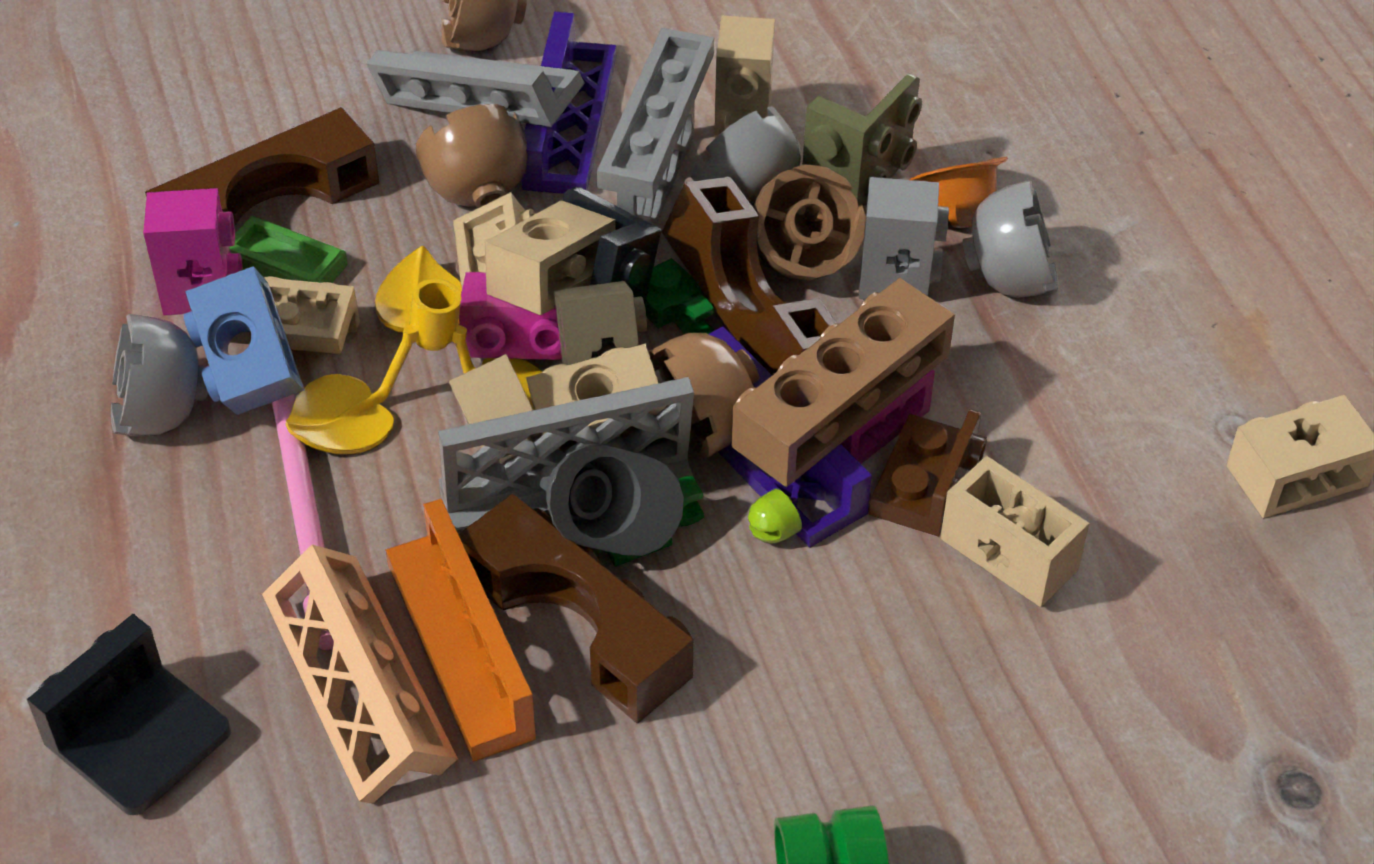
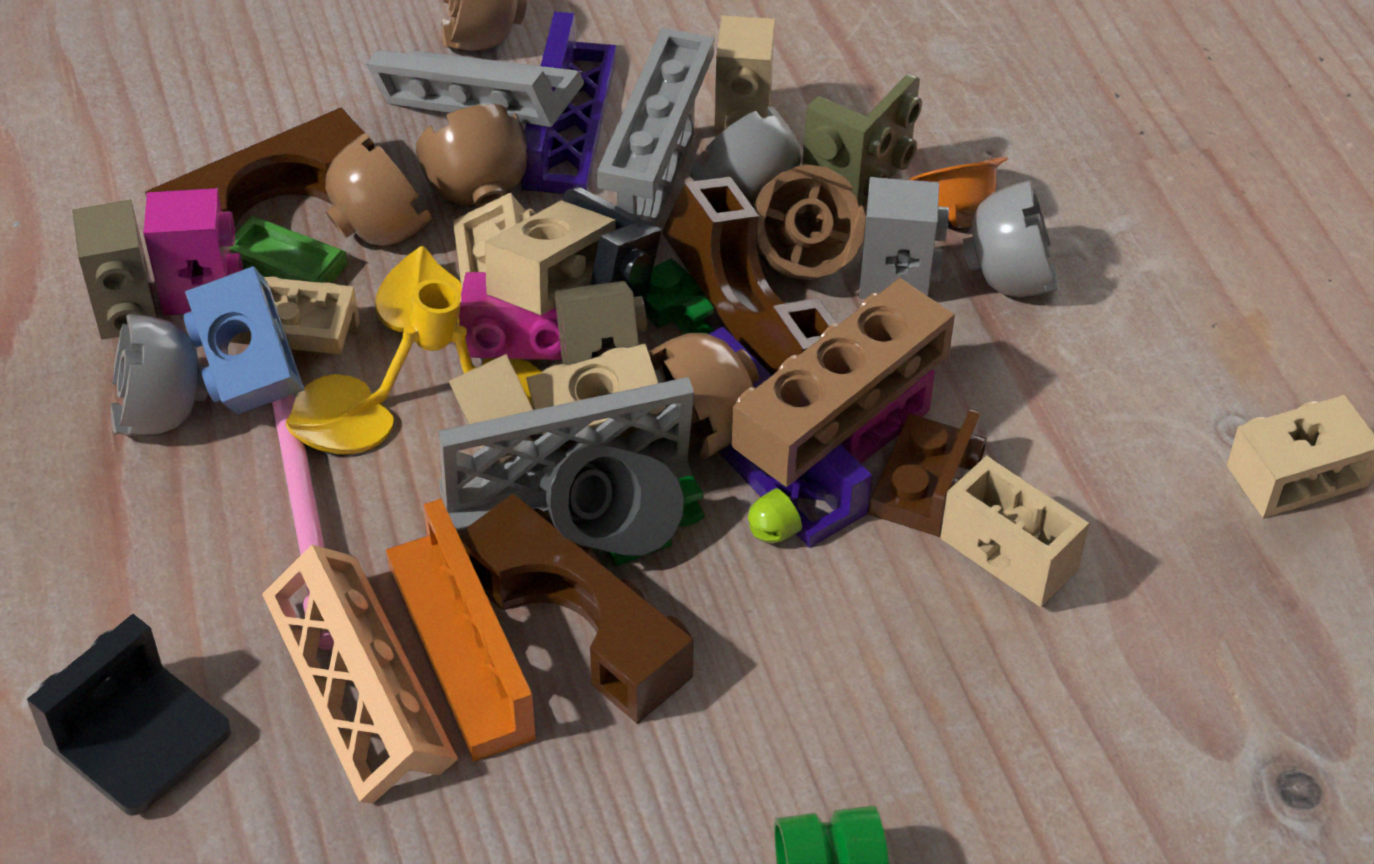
(113, 265): none -> dark tan brick
(372, 196): none -> medium nougat cylinder

